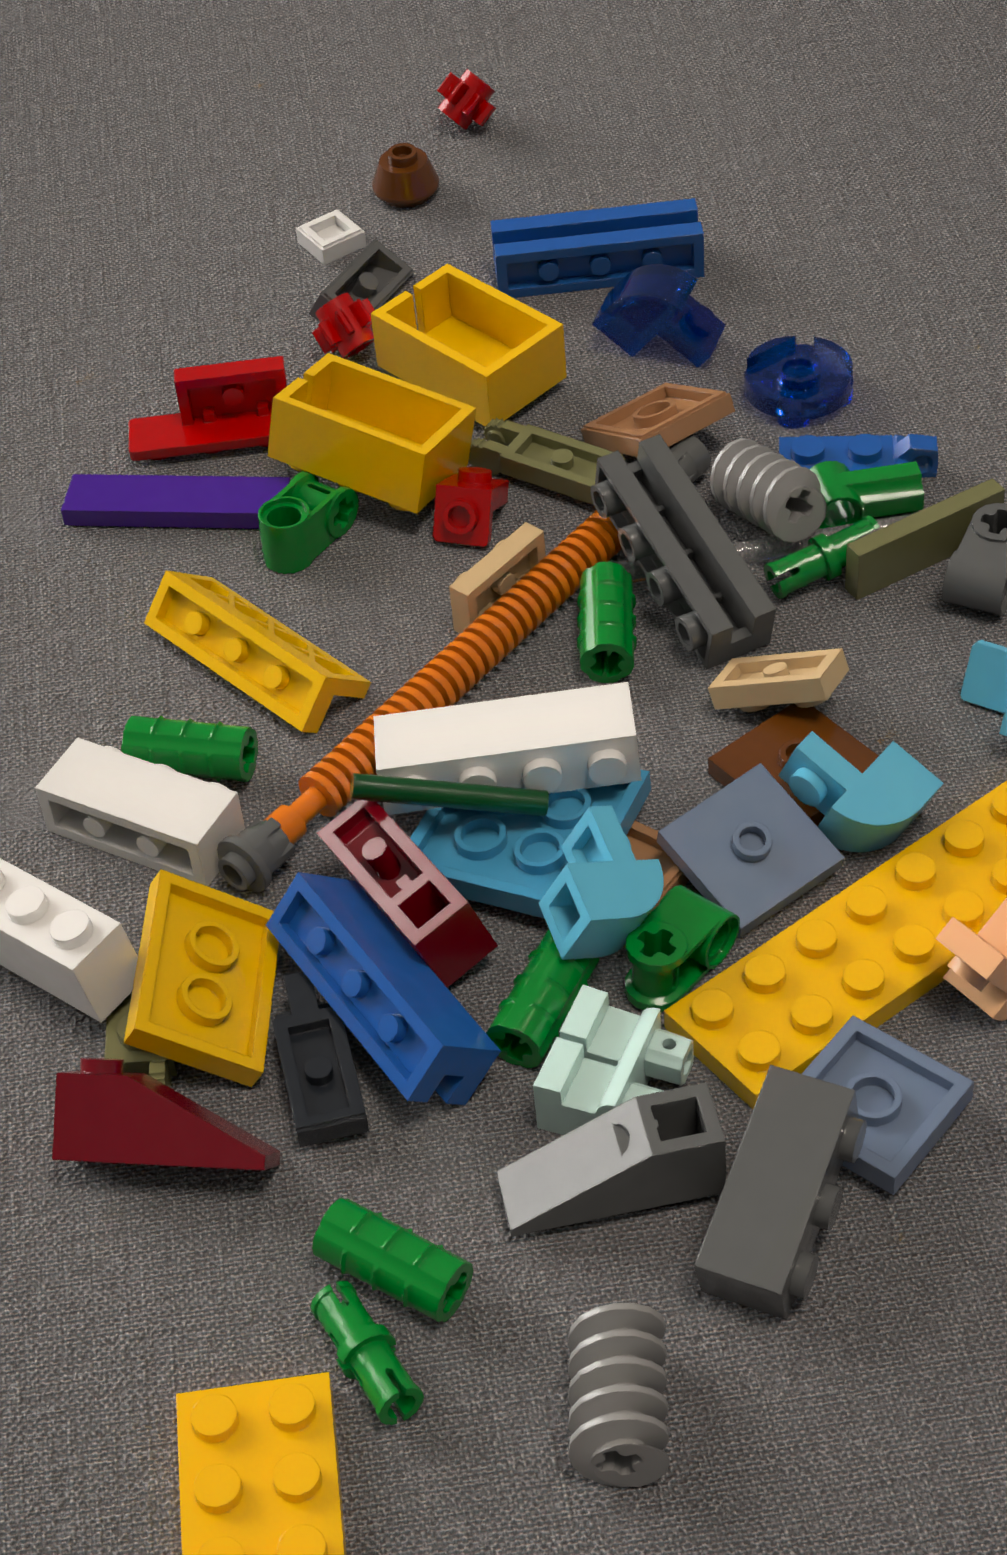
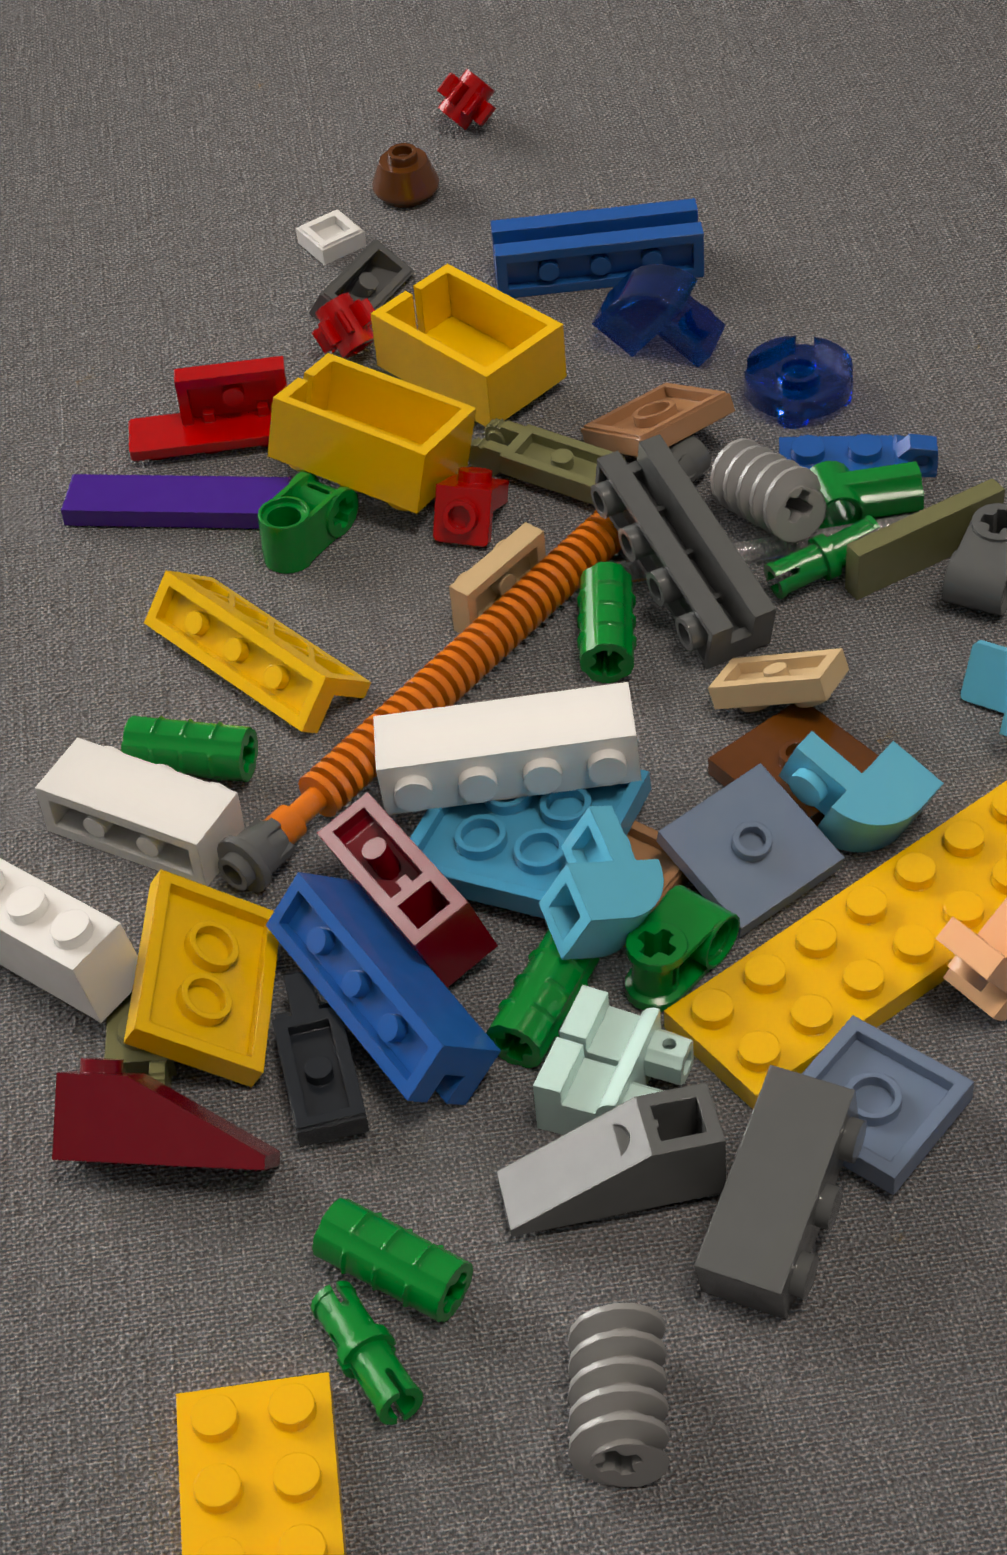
(449, 794): dark green bar -> none

